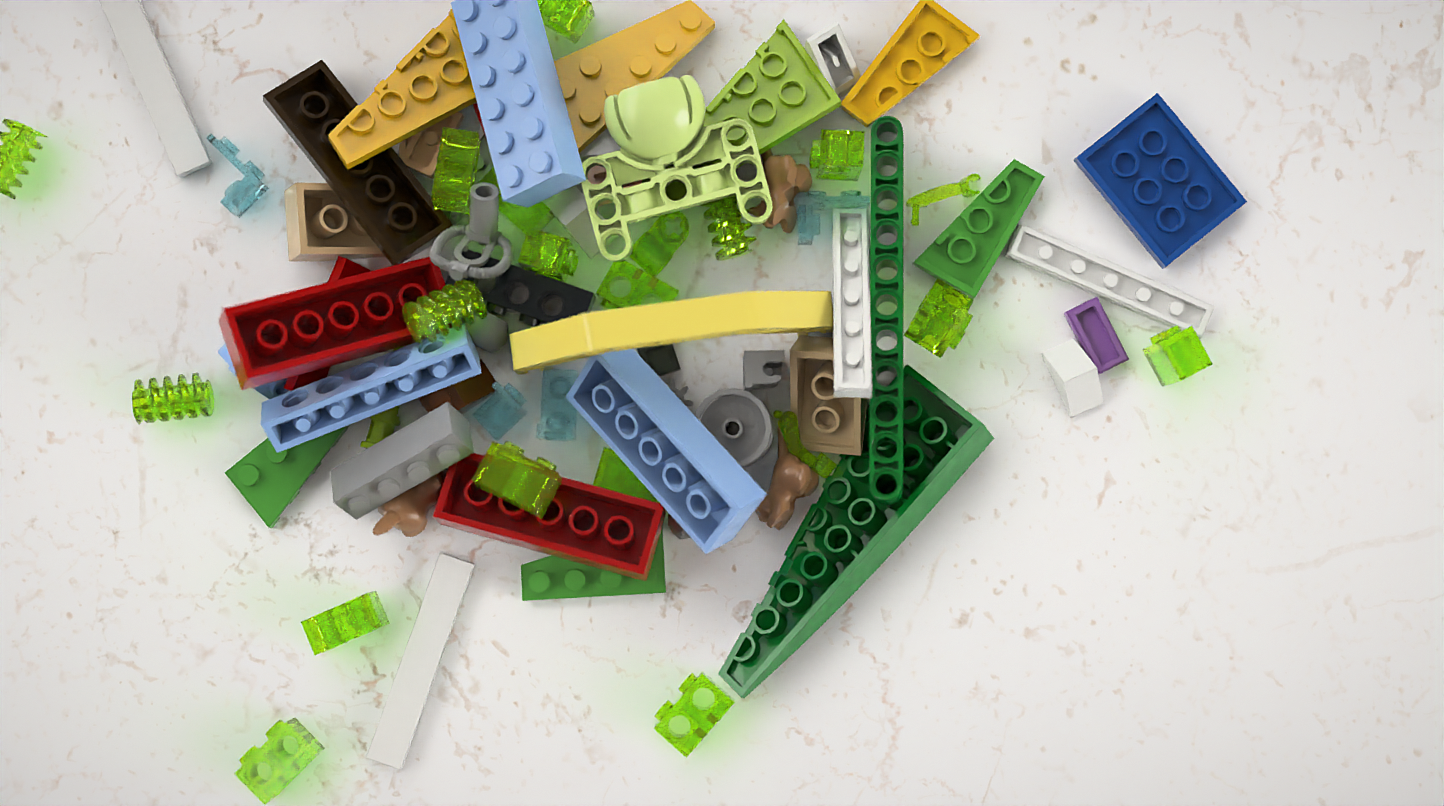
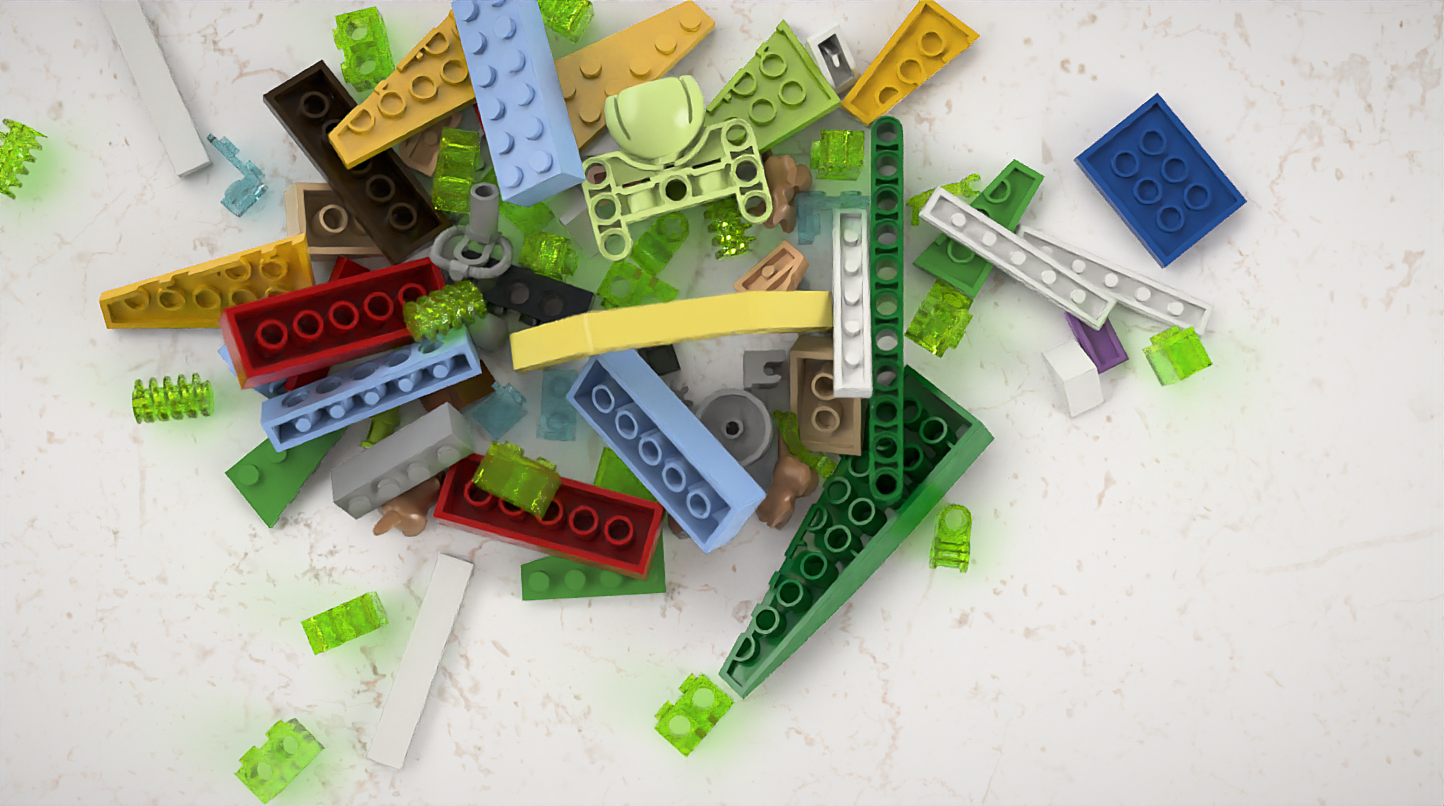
(200, 292): none -> yellow wing
(372, 47): none -> clear neon green brick
(776, 272): none -> light nougat wing
(951, 540): none -> clear neon green piece
(1017, 258): none -> white tile

